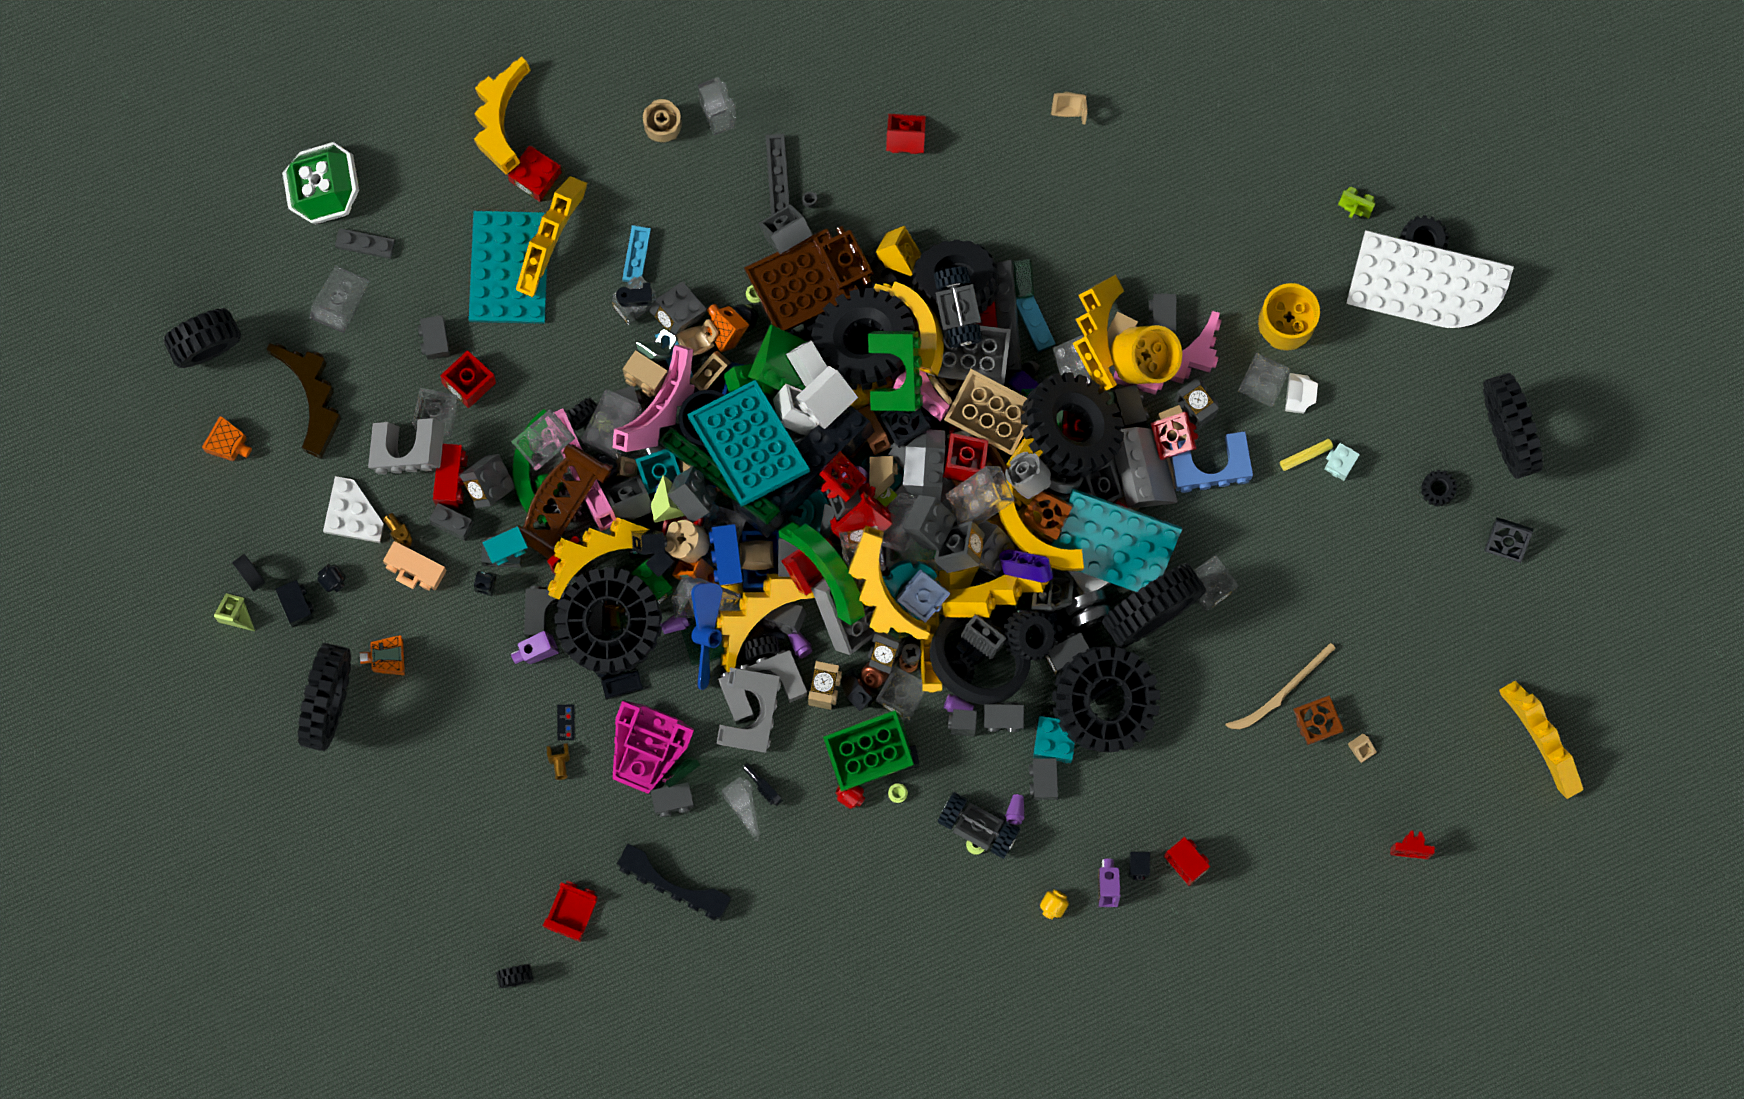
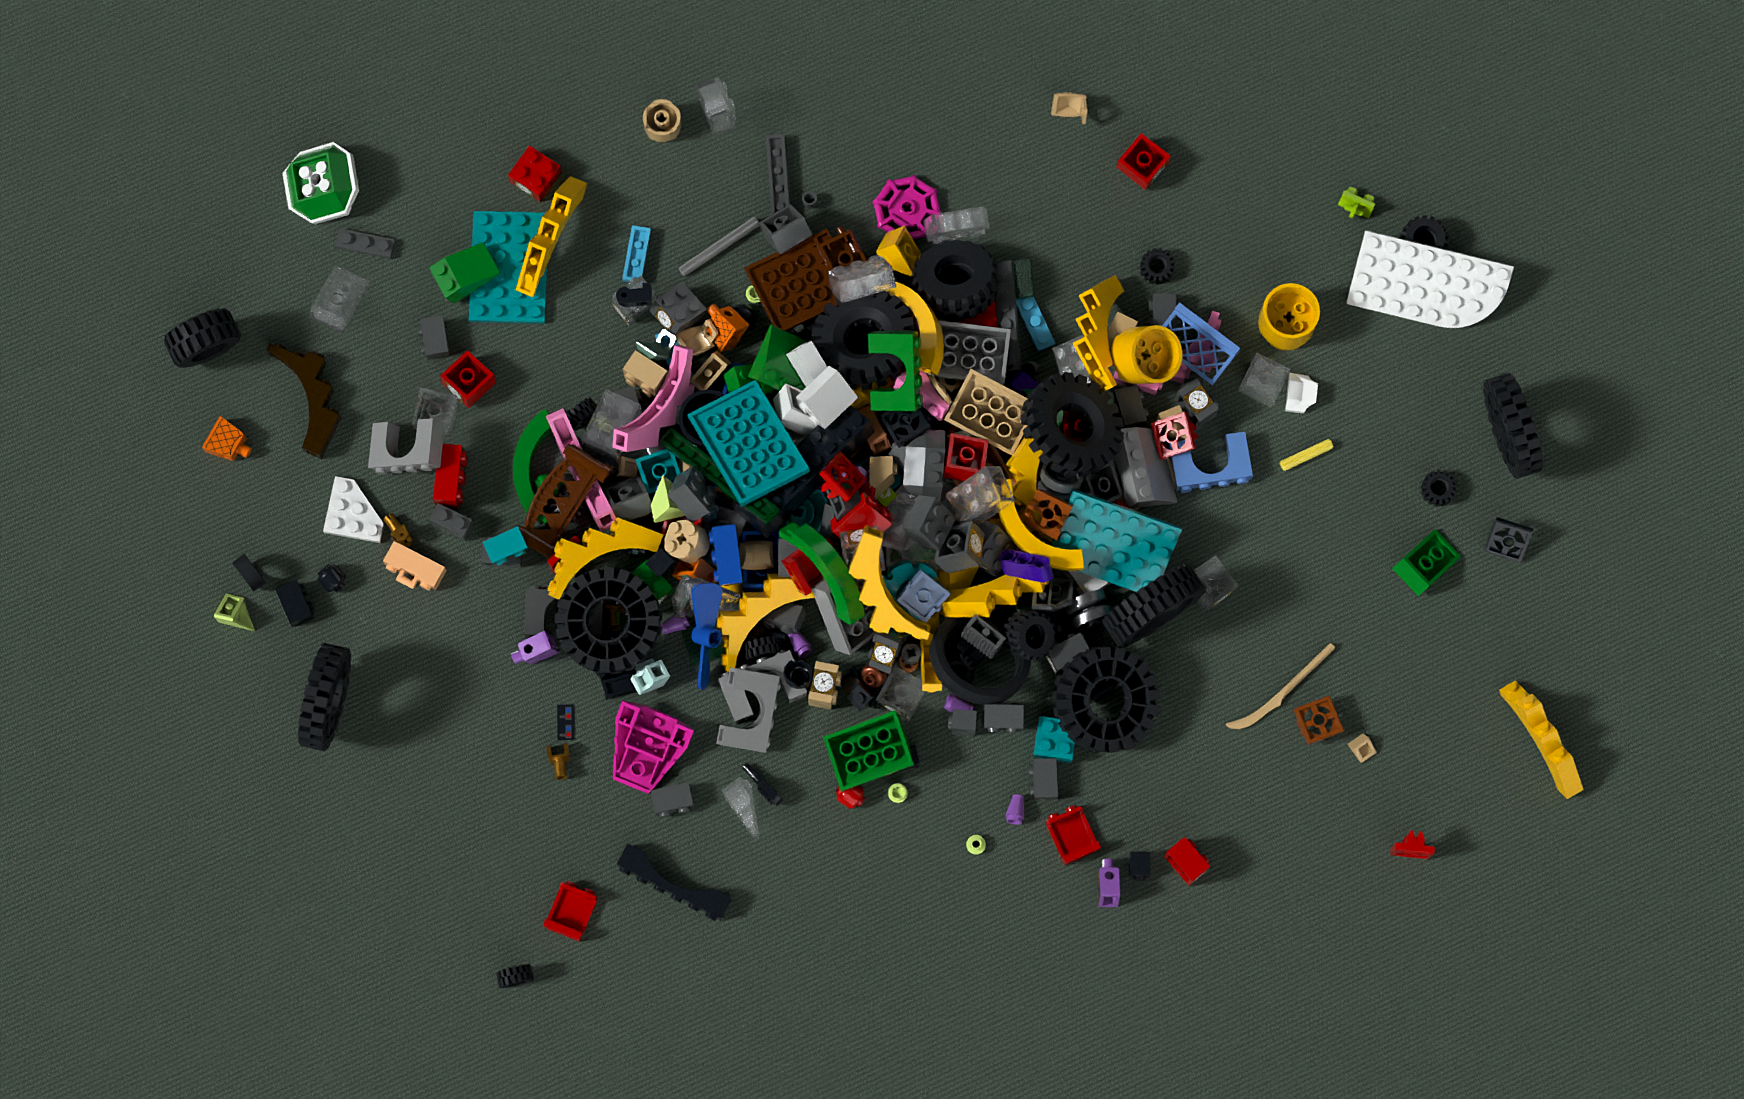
(386, 656): torso -> none
(464, 272): none -> green slope
(484, 583): black leg -> none
(487, 481): dark grey brick -> none
(491, 115): yellow arch -> none
(543, 439): clear slope -> none
(648, 541): black brick -> none
(649, 676): none -> light aqua brick
(680, 772): clear green tile -> none
(719, 246): none -> light grey axle
(798, 674): none -> black hair
(861, 278): none -> clear brick
(905, 133): red slope -> none
(906, 197): none -> dark pink plate
(956, 225): none -> clear brick
(958, 307): plate -> none
(978, 826): plate -> none
(1028, 474): light grey brick -> none
(1054, 904): yellow head -> none
(1072, 835): none -> red panel
(1143, 161): none -> red brick
(1157, 255): none -> black tyre
(1210, 334): none -> medium blue fence
(1341, 461): light aqua head -> none
(1426, 562): none -> green slope

